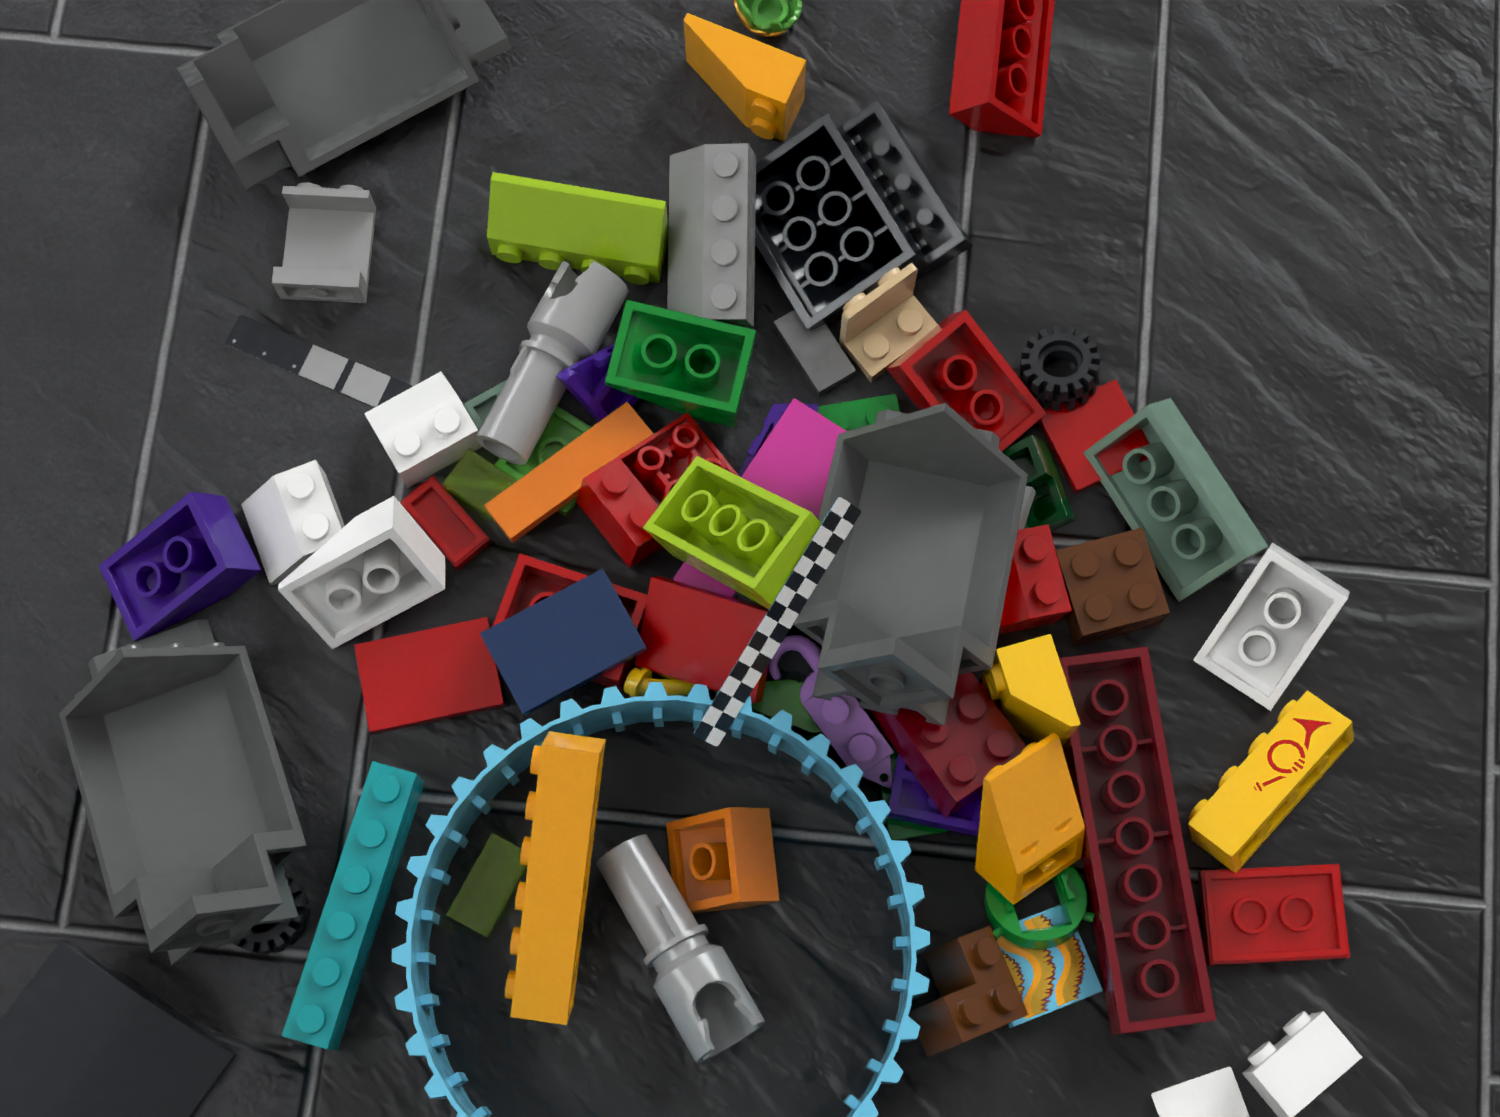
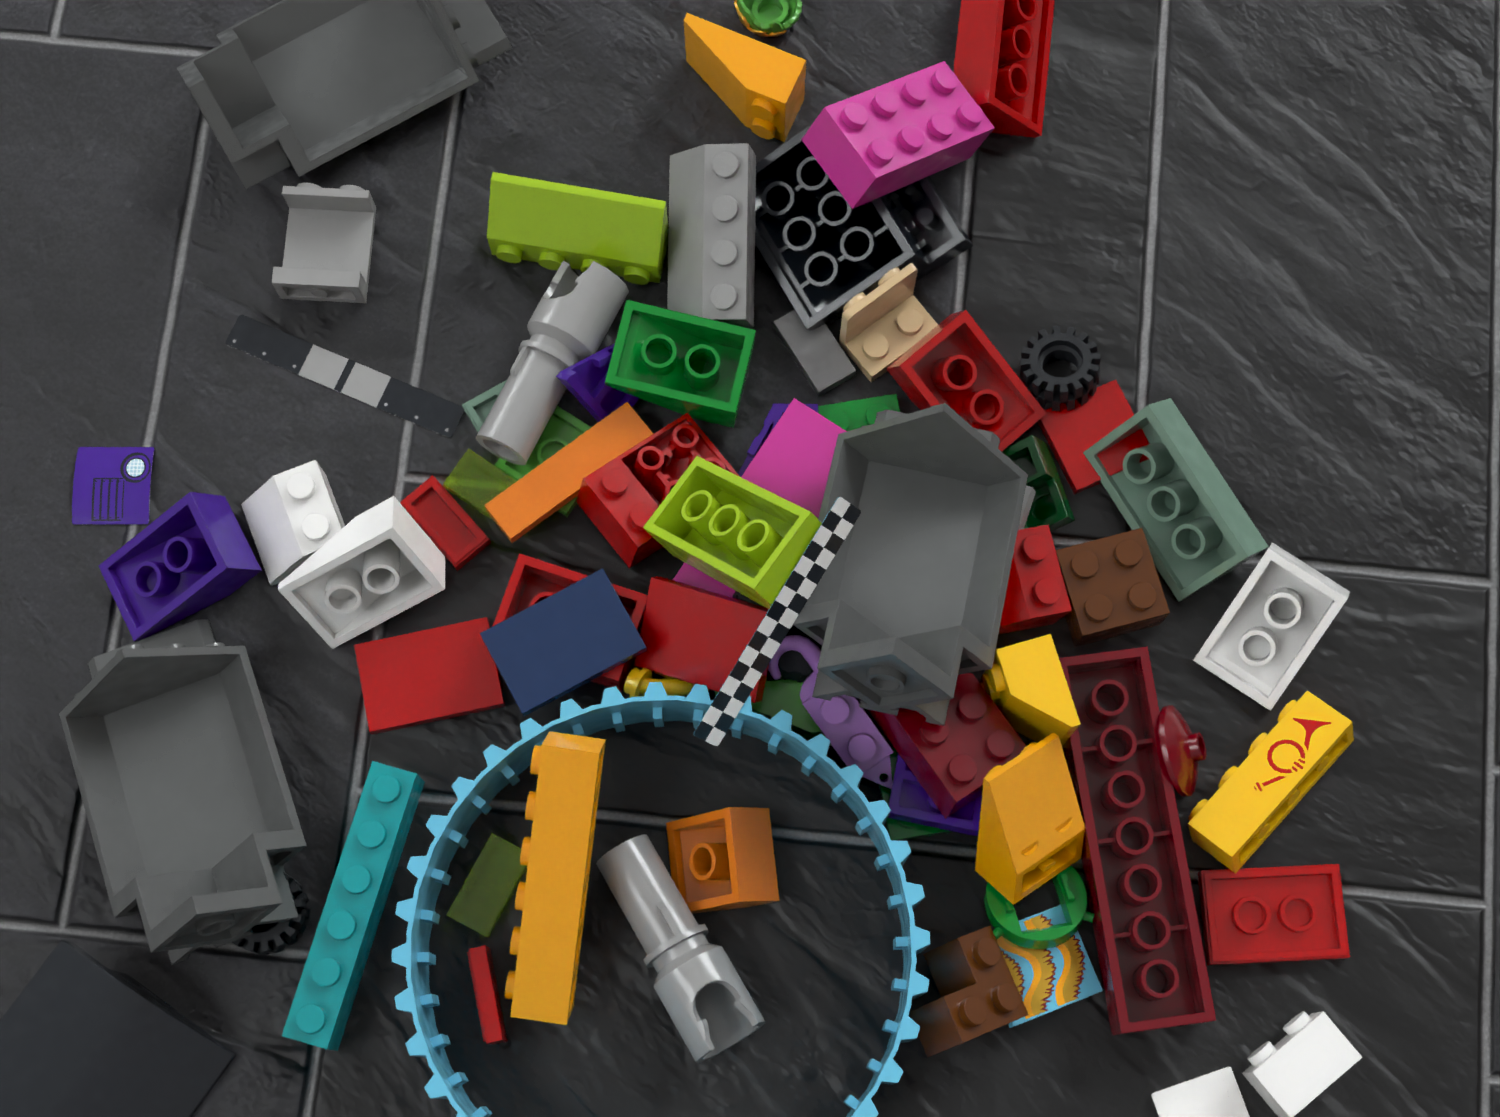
(112, 485): none -> dark purple sticker
(424, 429): white slope -> none
(487, 995): none -> red tile
(897, 133): none -> dark pink brick
(1180, 750): none -> dark red dish

